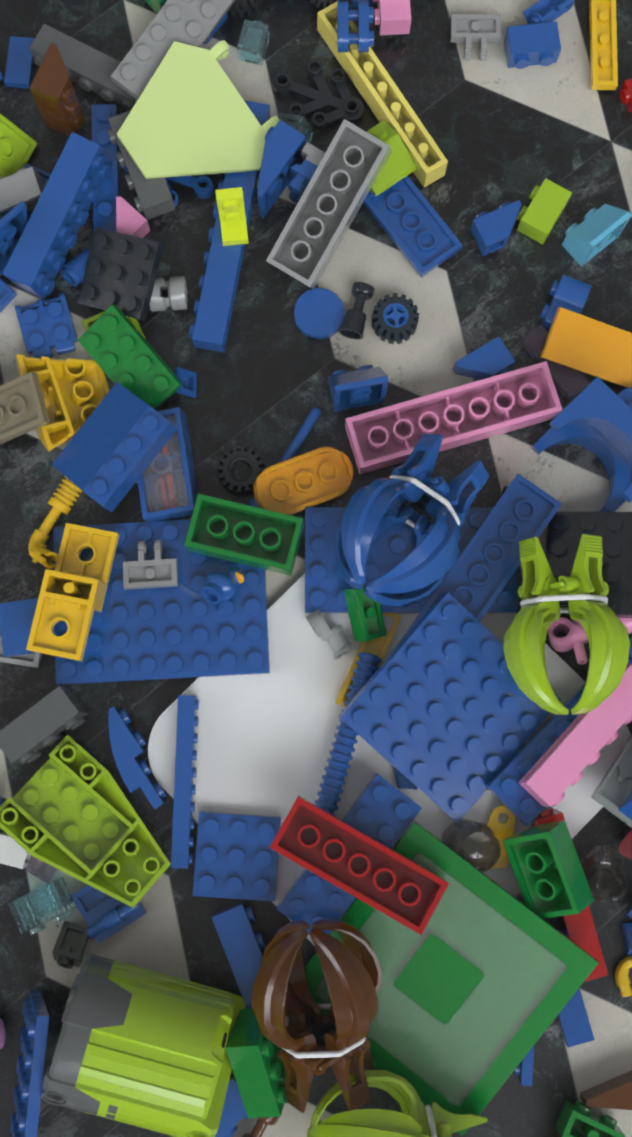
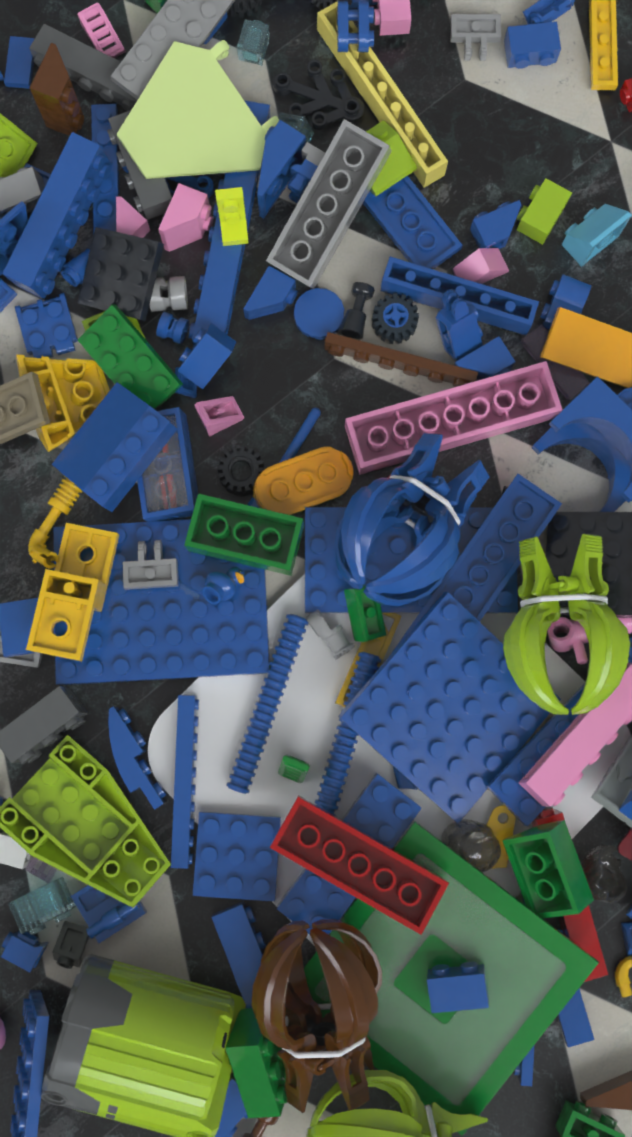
(23, 950): none -> blue window
(93, 18): none -> bright pink slope
(172, 328): none -> blue wheel
(185, 218): none -> bright pink slope
(206, 356): none -> blue brick
(218, 414): none -> bright pink slope
(267, 704): none -> blue piece
(271, 294): none -> blue slope
(293, 768): none -> green slope
(358, 388): blue slope -> none
(390, 358): none -> reddish brown plate
(428, 286): none -> blue brick
(457, 987): none -> blue brick
(458, 326): none -> blue hinge
(481, 266): none -> bright pink slope

